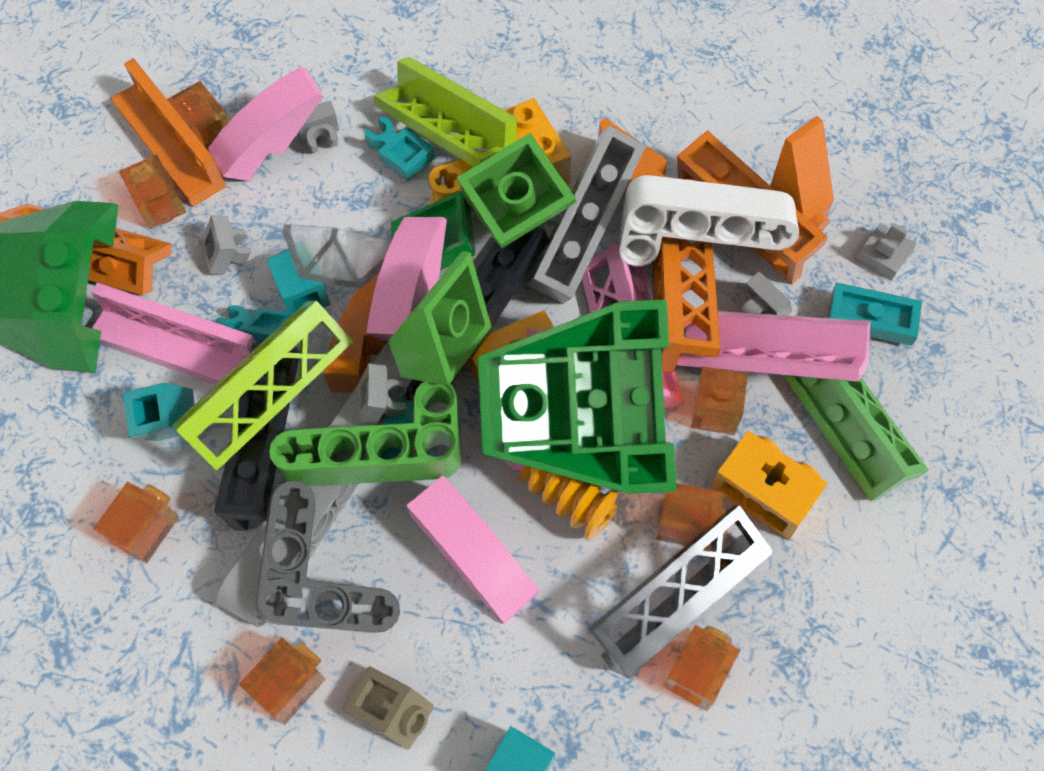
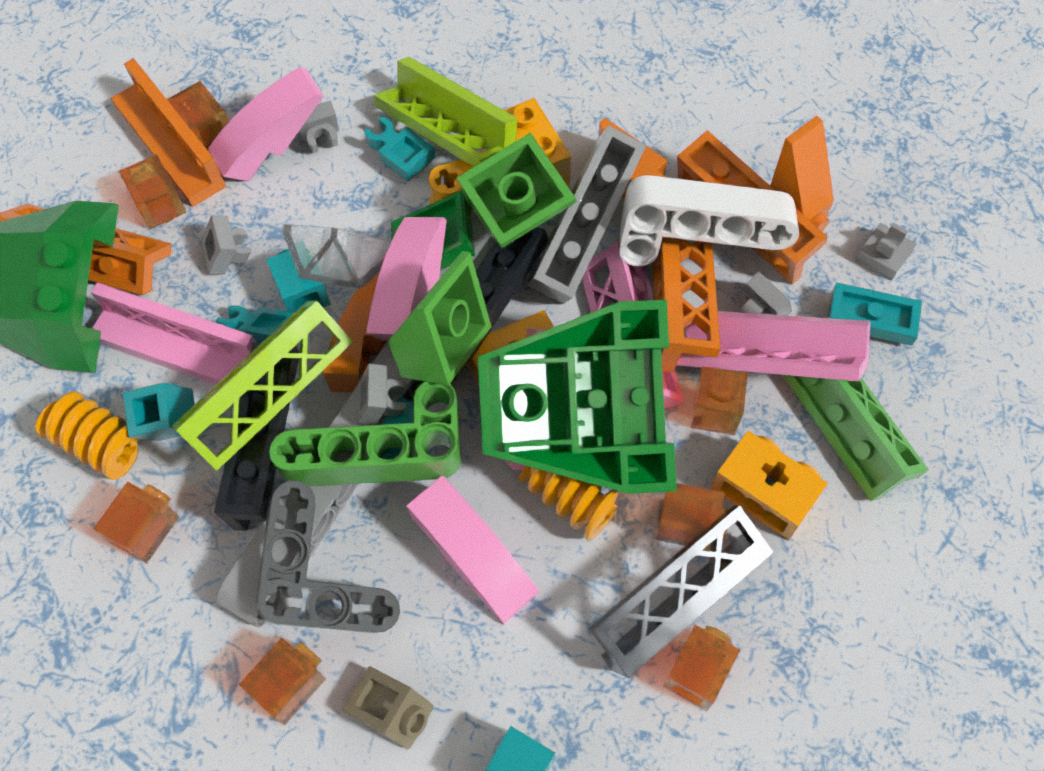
(89, 434): none -> light orange piece

